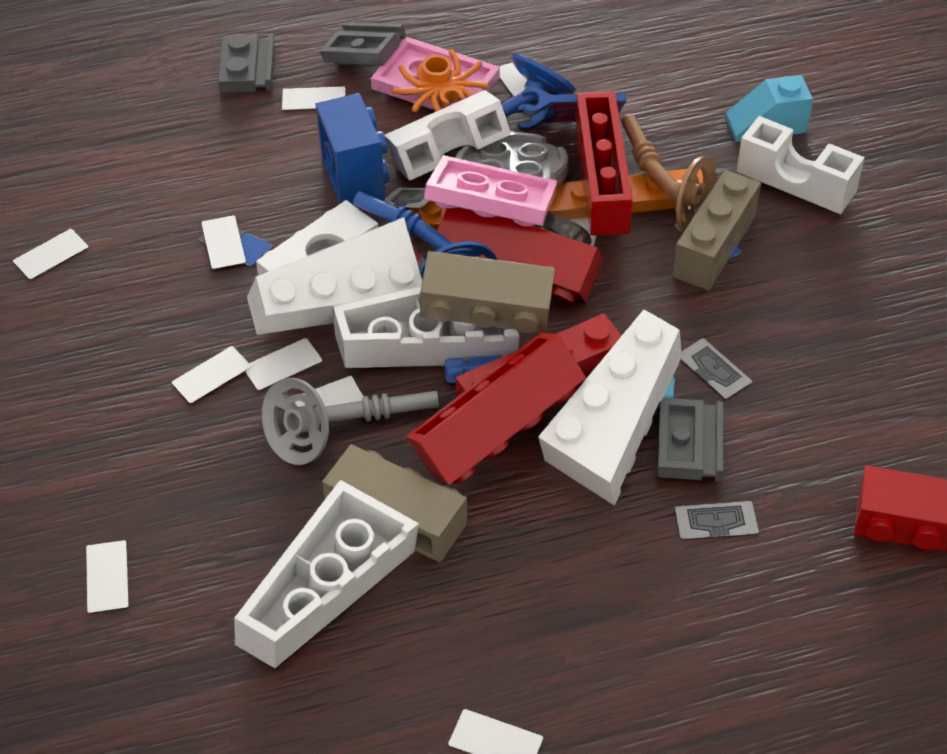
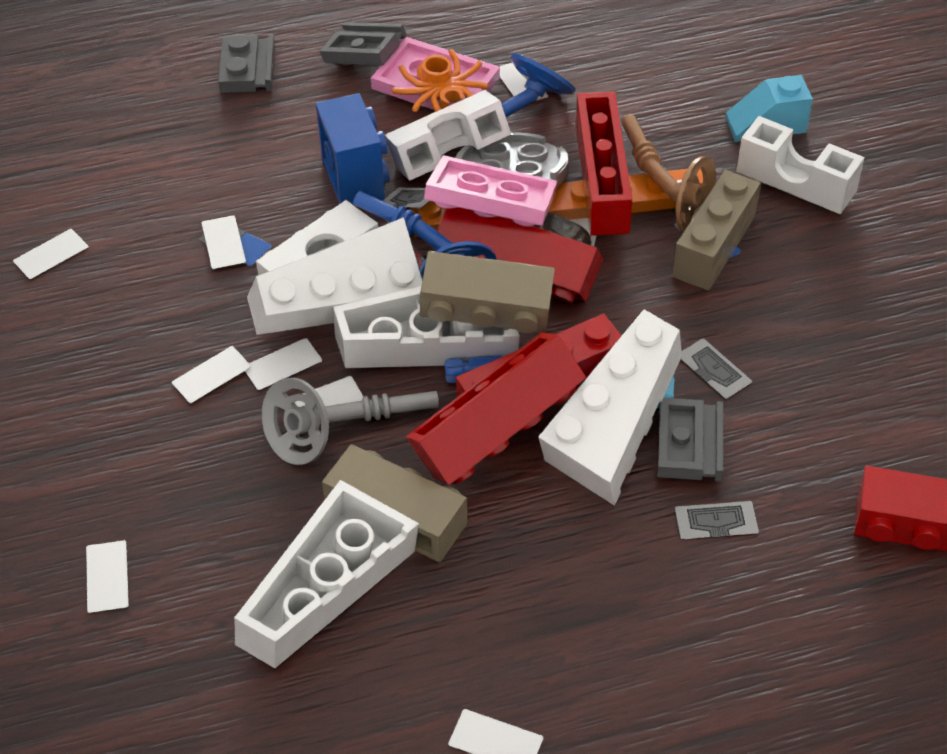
(307, 97): white sticker -> none
(557, 108): blue flag -> none

